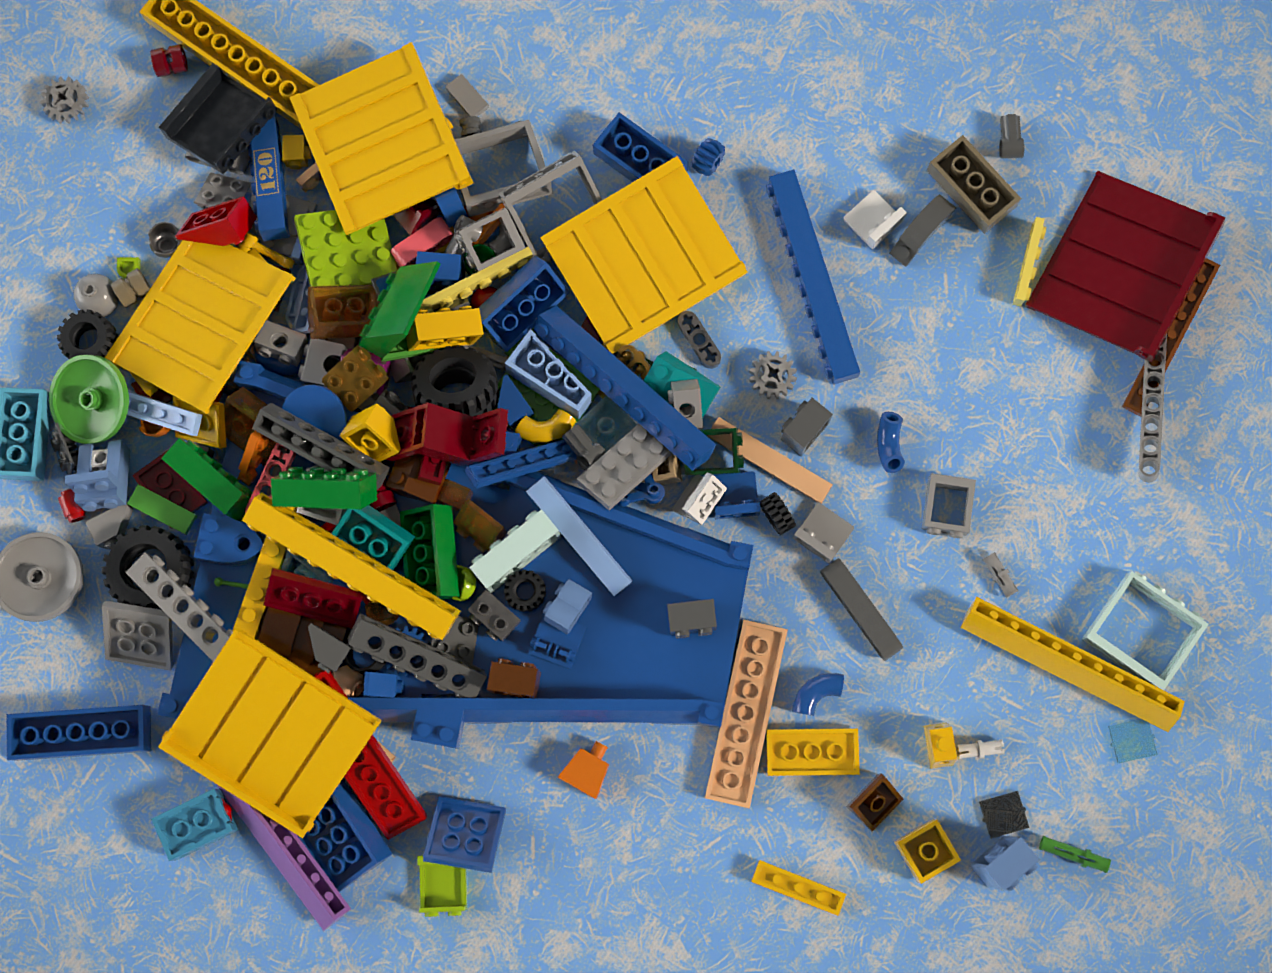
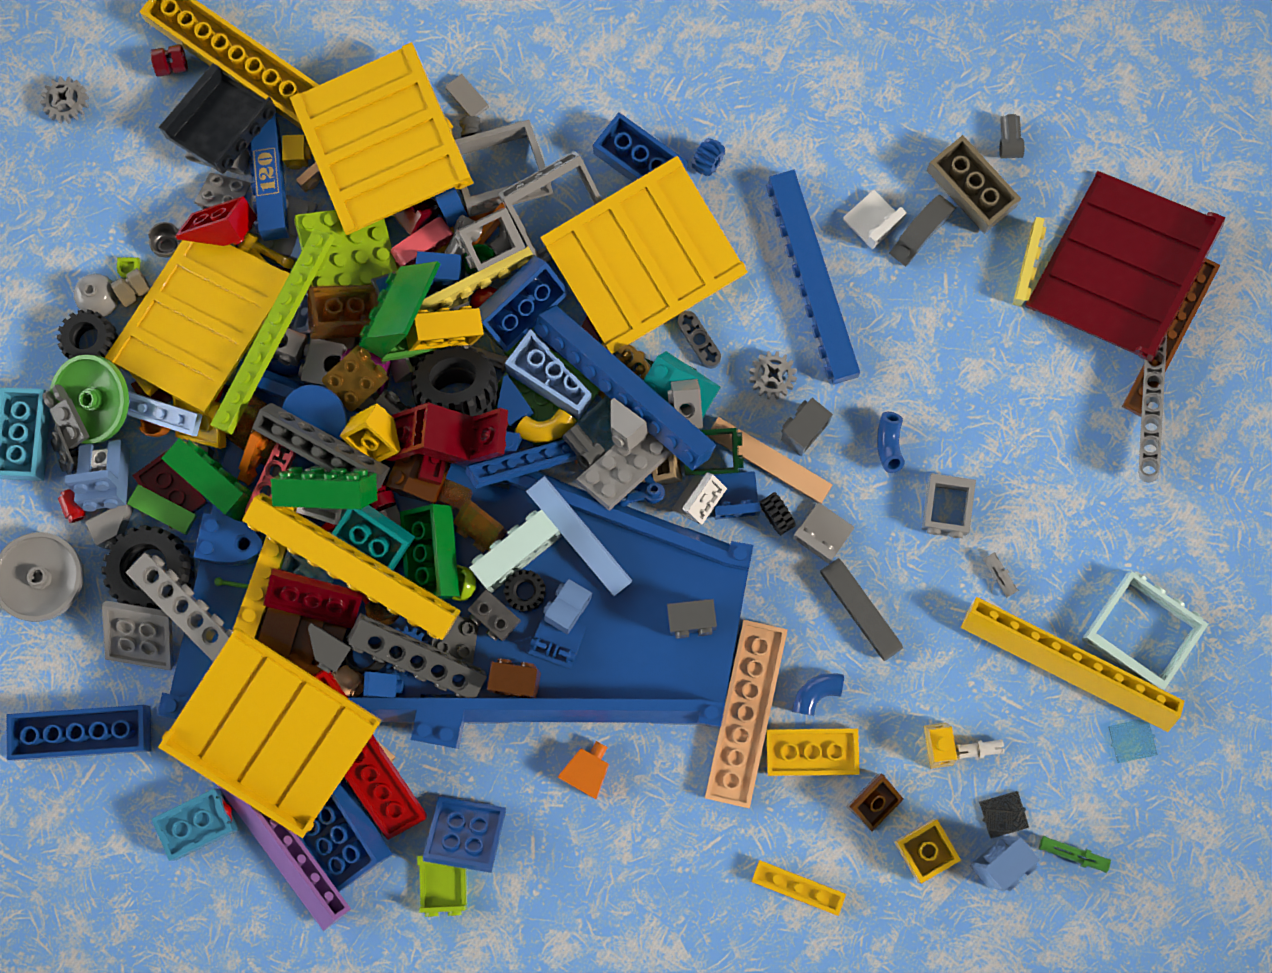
(66, 416): none -> dark grey hinge
(272, 331): none -> lime plate
(626, 426): none -> light grey slope

